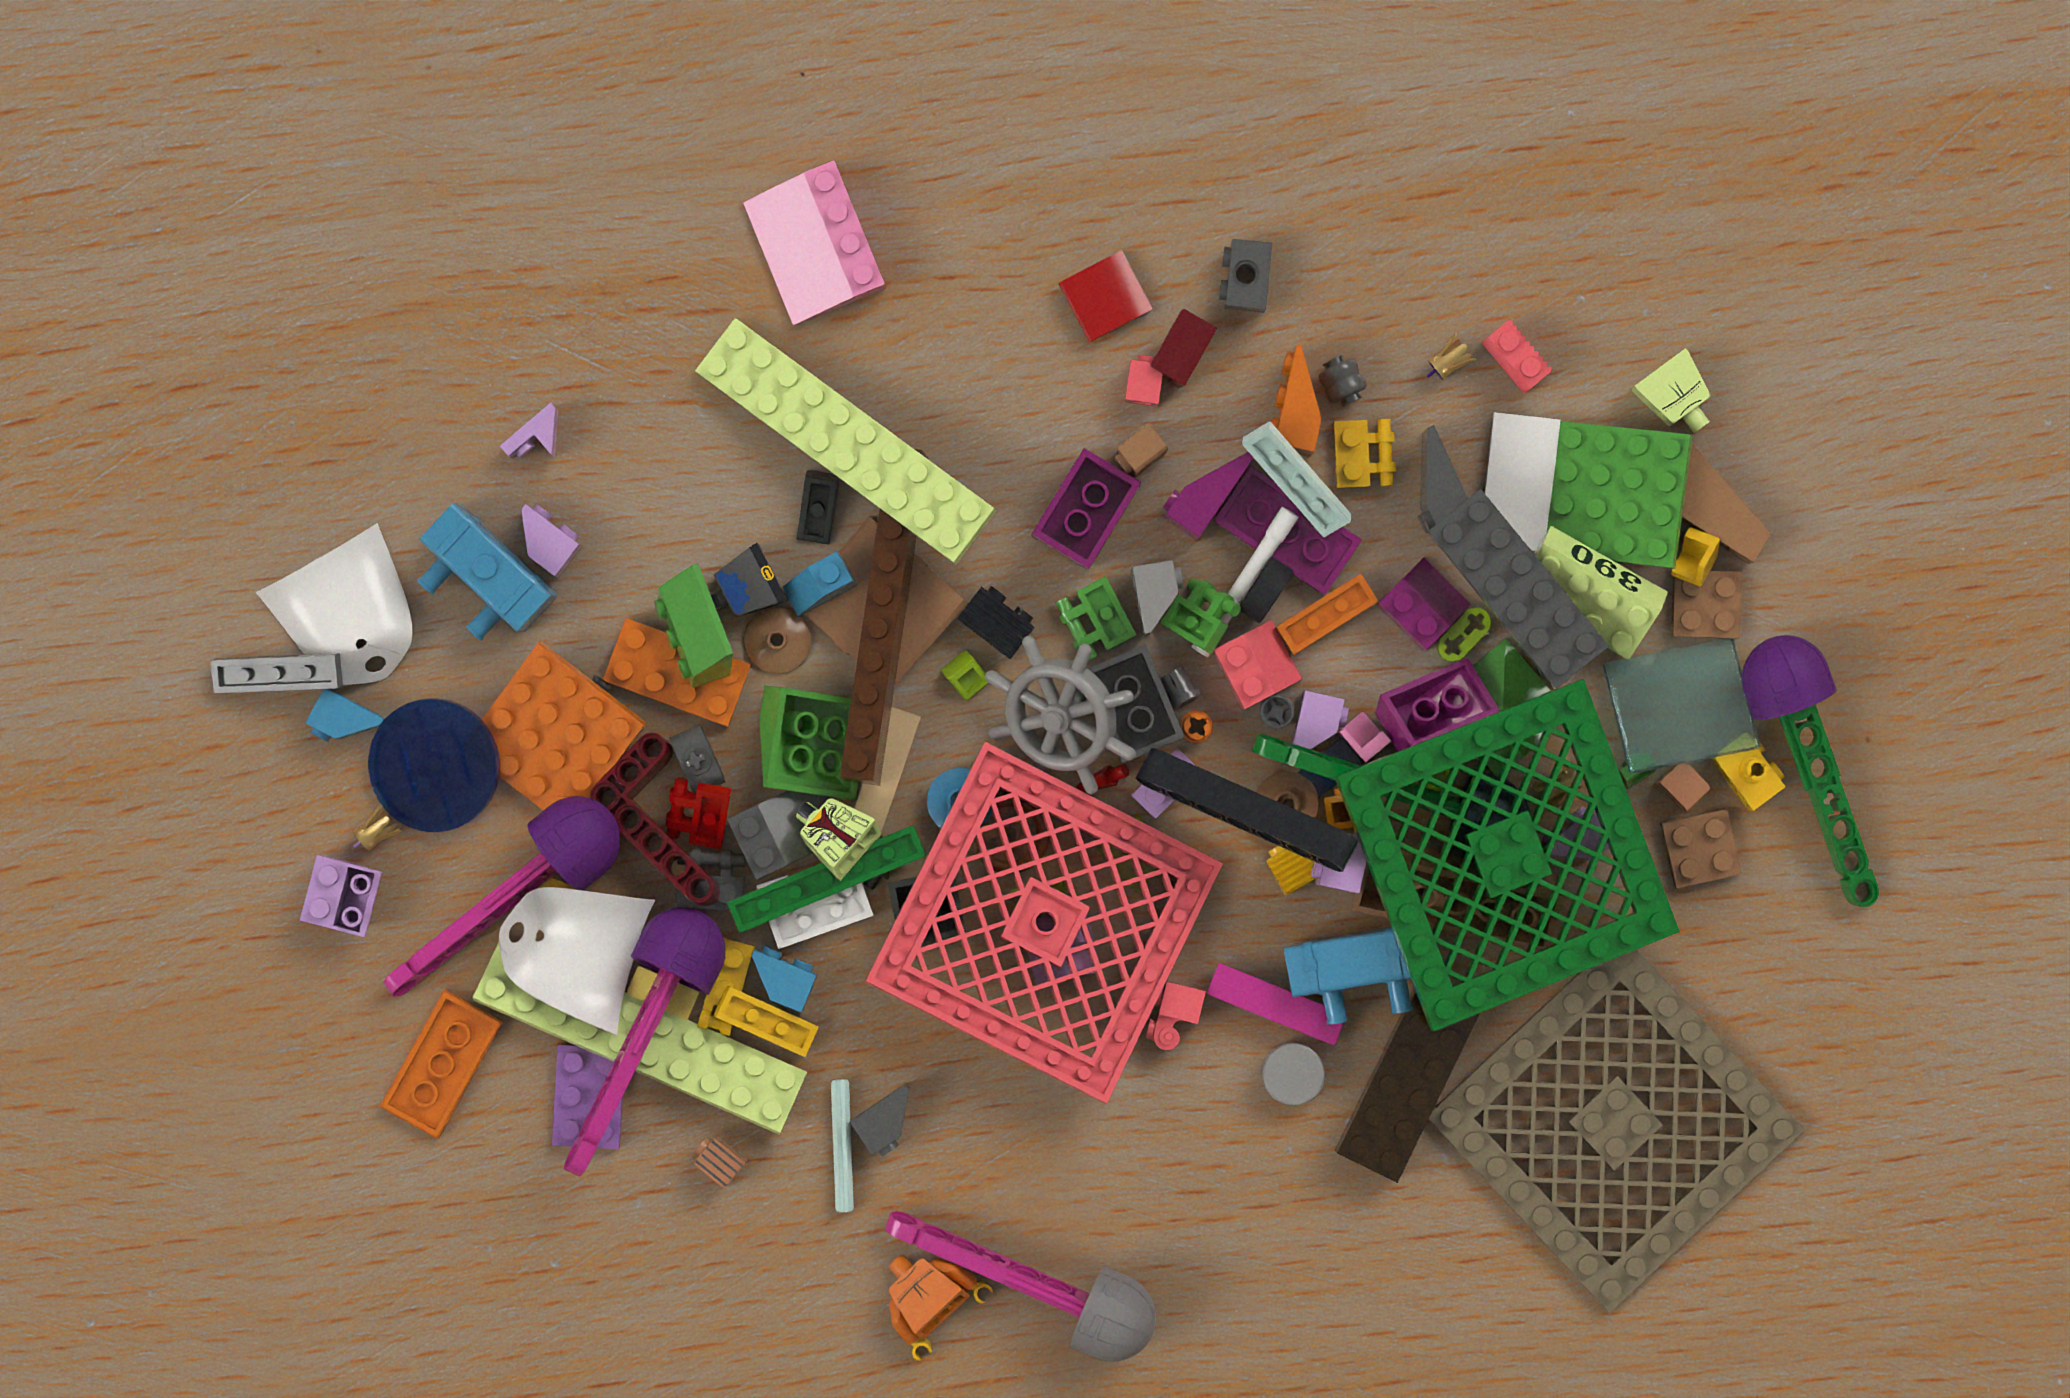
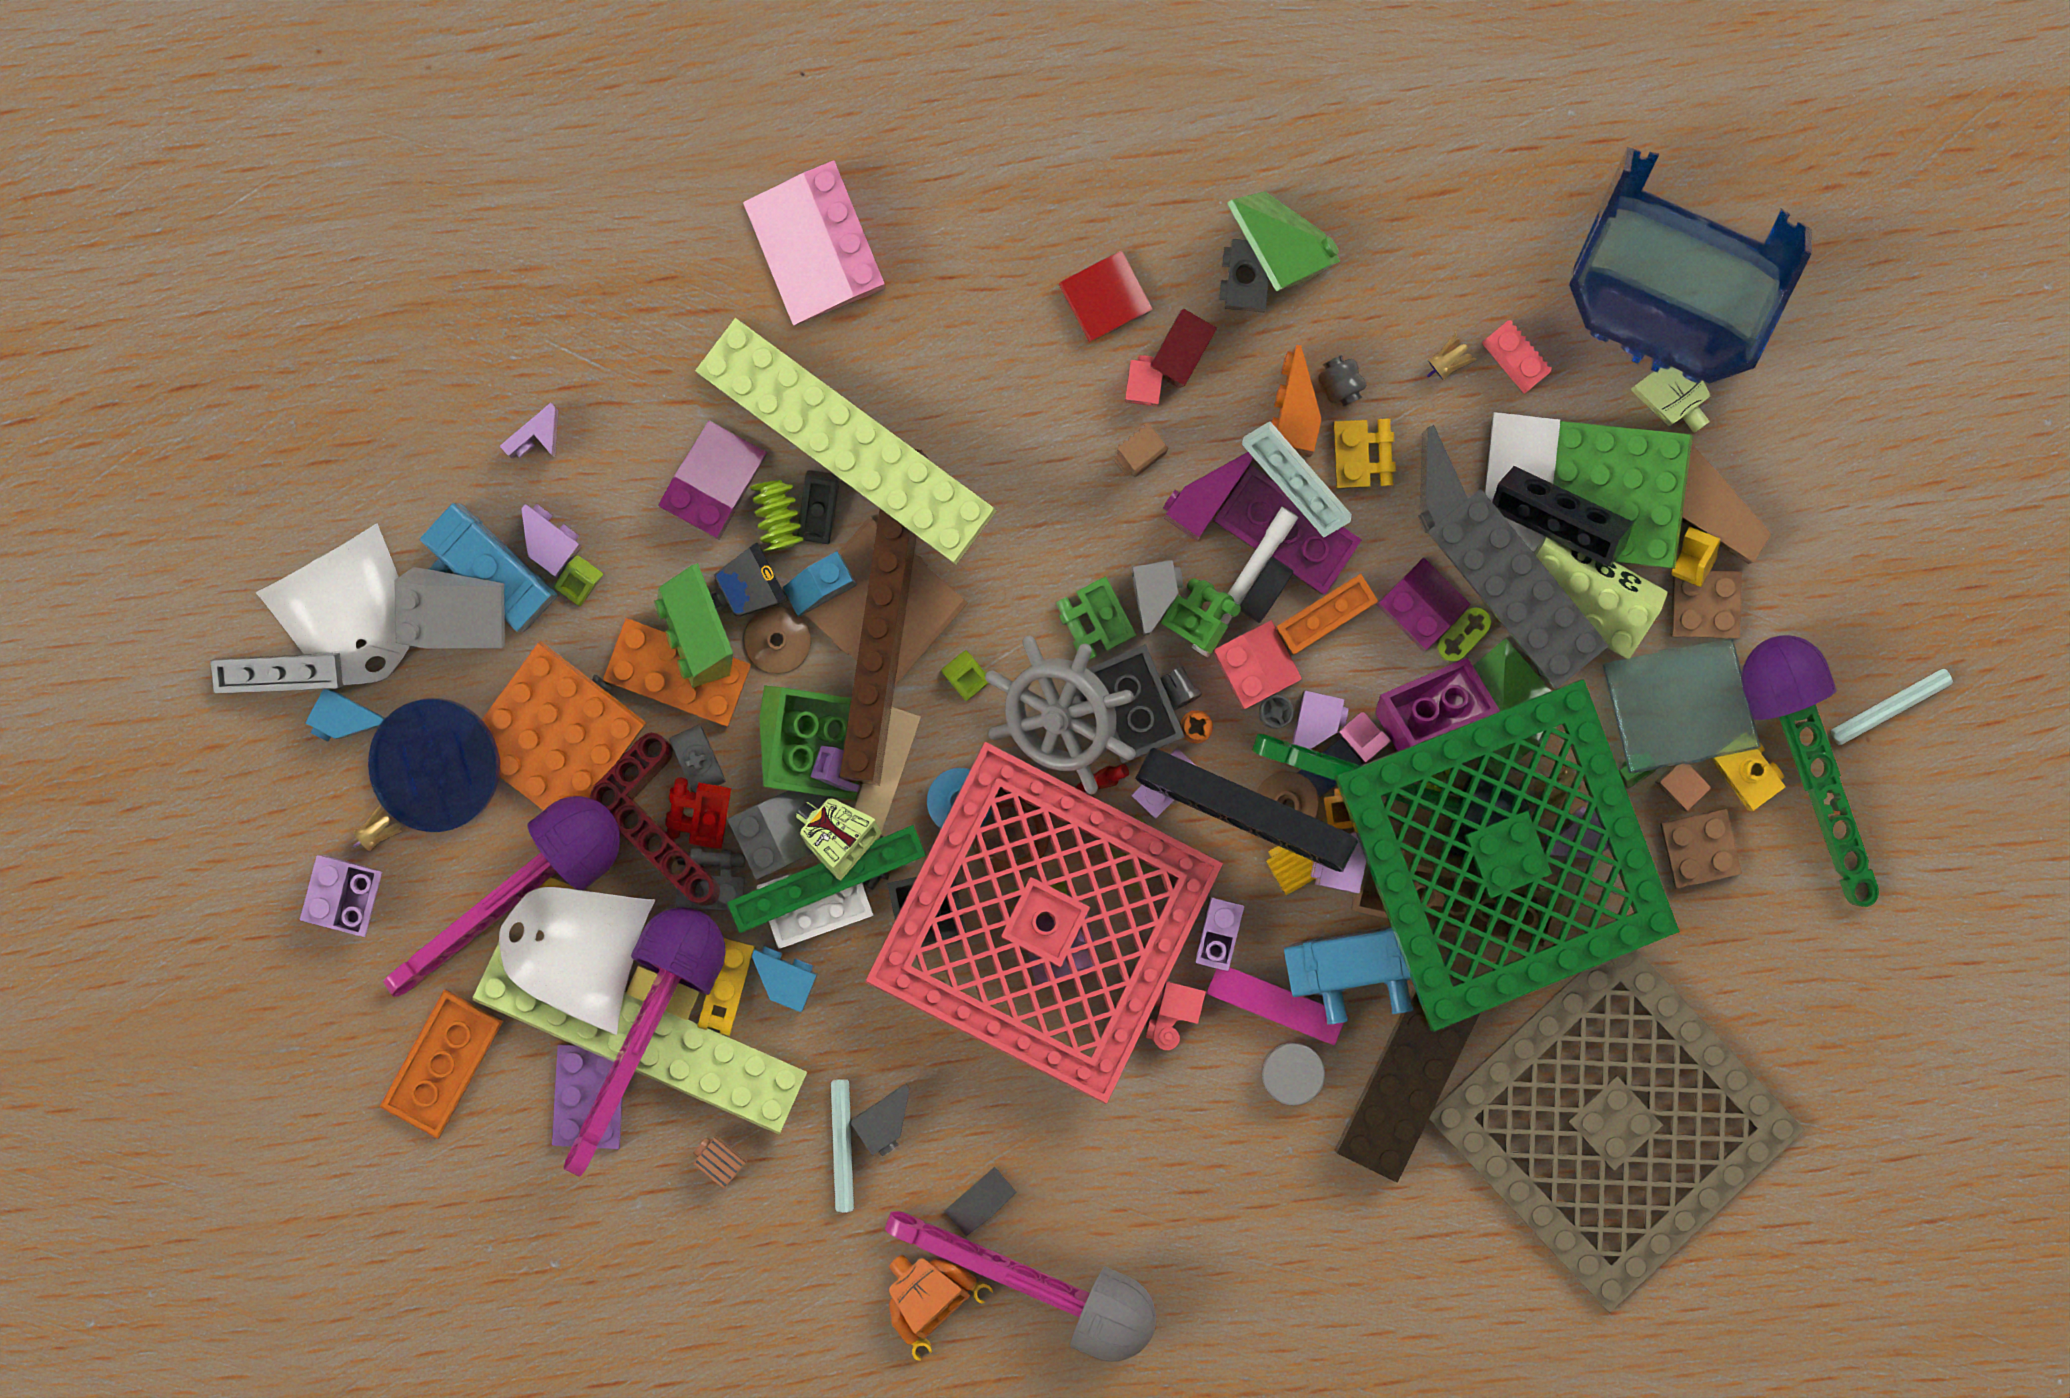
(448, 611): none -> light grey slope
(578, 580): none -> lime slope
(712, 480): none -> slope
(766, 1021): yellow plate -> none
(776, 515): none -> lime piece
(828, 769): none -> medium lavender panel
(980, 1201): none -> dark grey slope
(996, 621): black brick -> none
(1086, 509): magenta brick -> none
(1219, 933): none -> lavender slope
(1283, 240): none -> bright green slope
(1562, 516): none -> black brick
(1680, 282): none -> windscreen
(1891, 706): none -> light aqua axle

